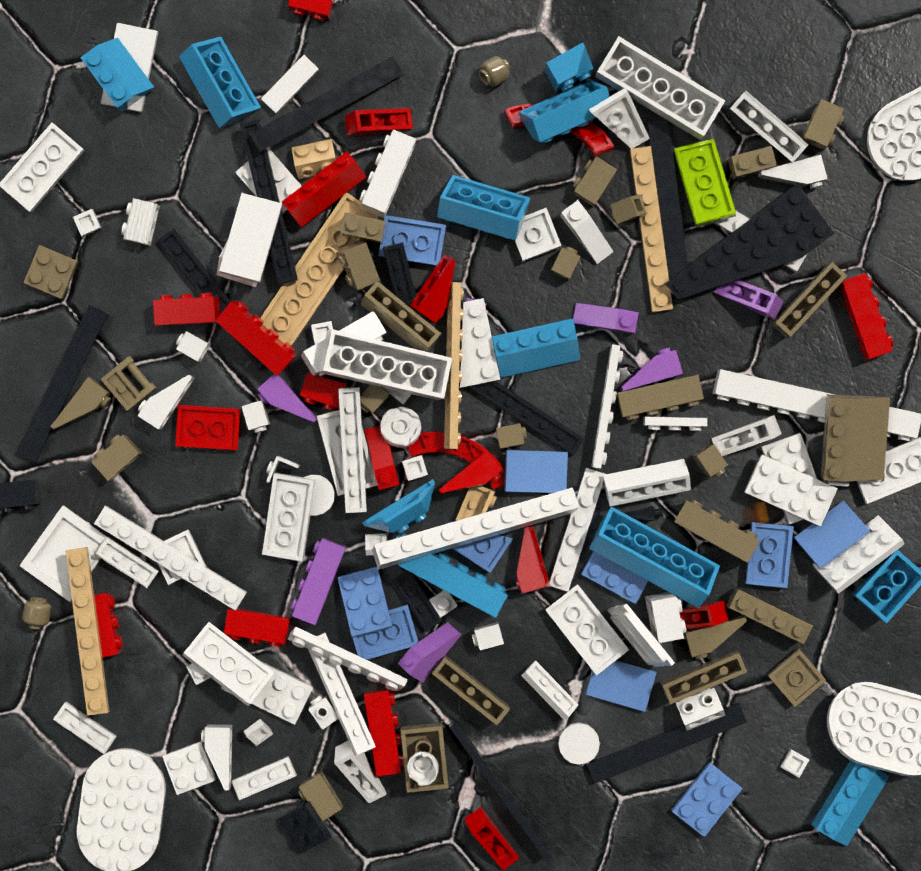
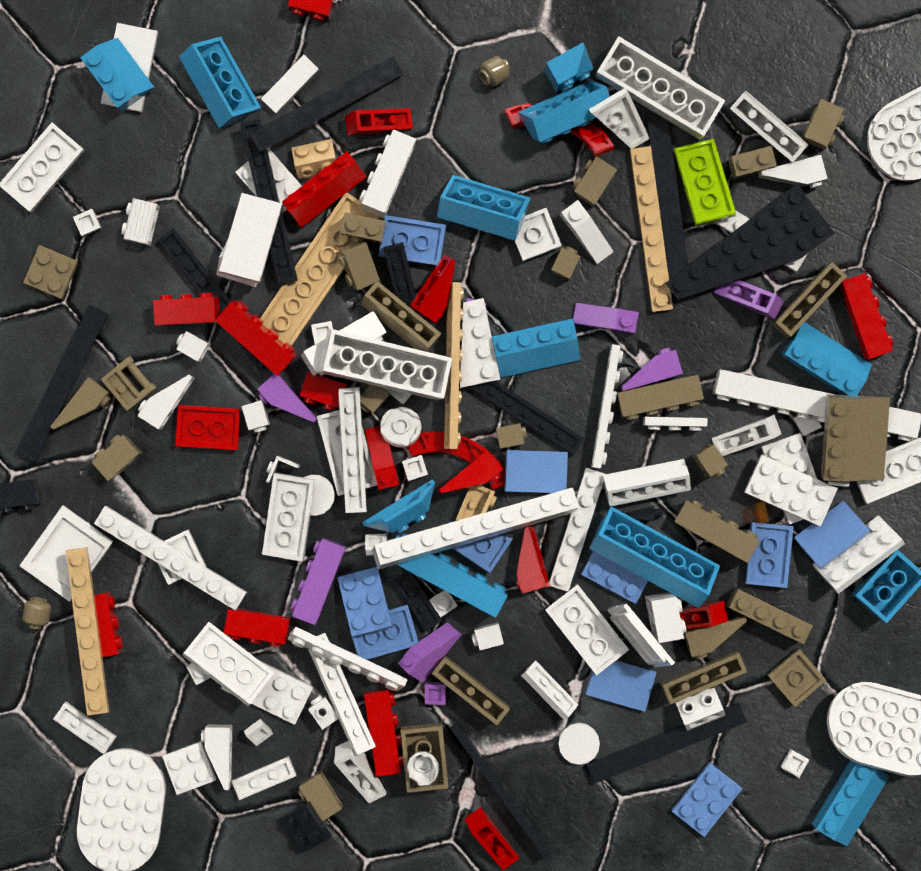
(127, 562): white tile -> none
(435, 693): none -> medium lavender plate
(628, 209): dark tan brick -> none
(807, 425): none -> white tile
(827, 360): none -> dark azure slope

